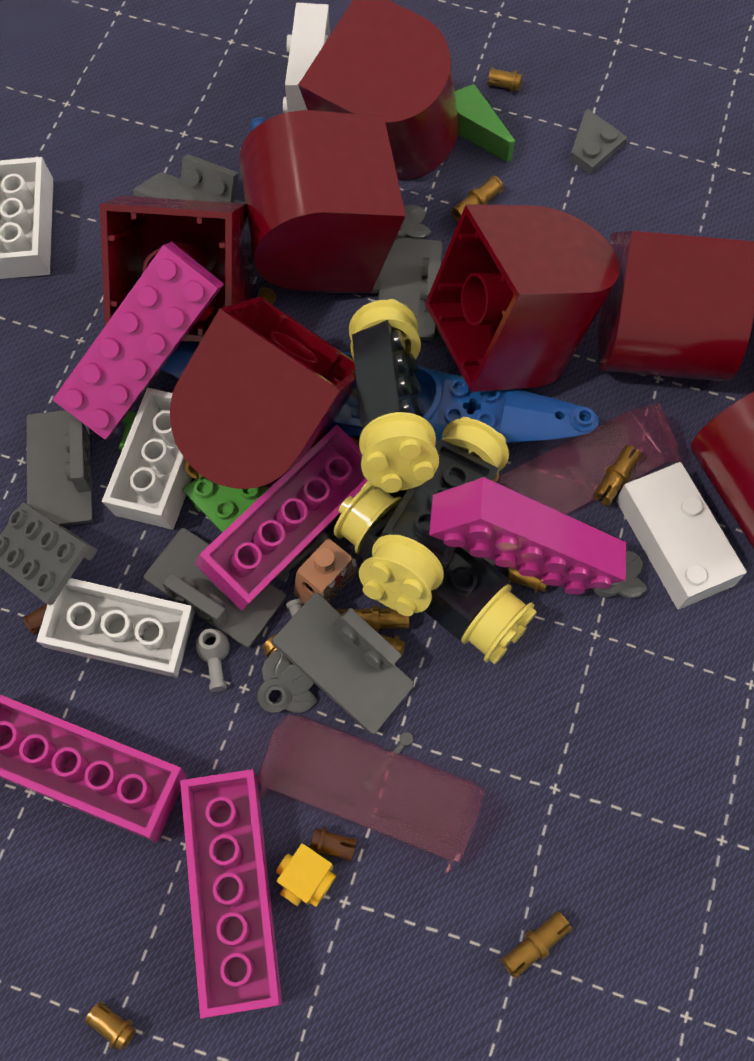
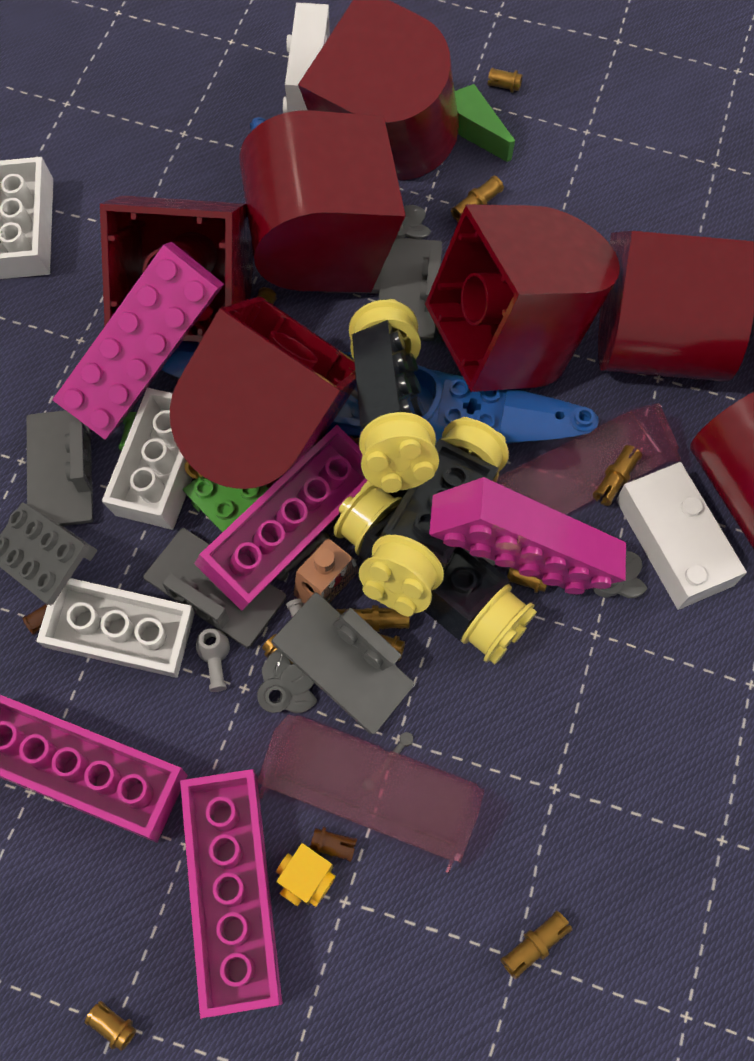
(198, 181): dark grey bracket -> none
(595, 142): dark grey wing -> none

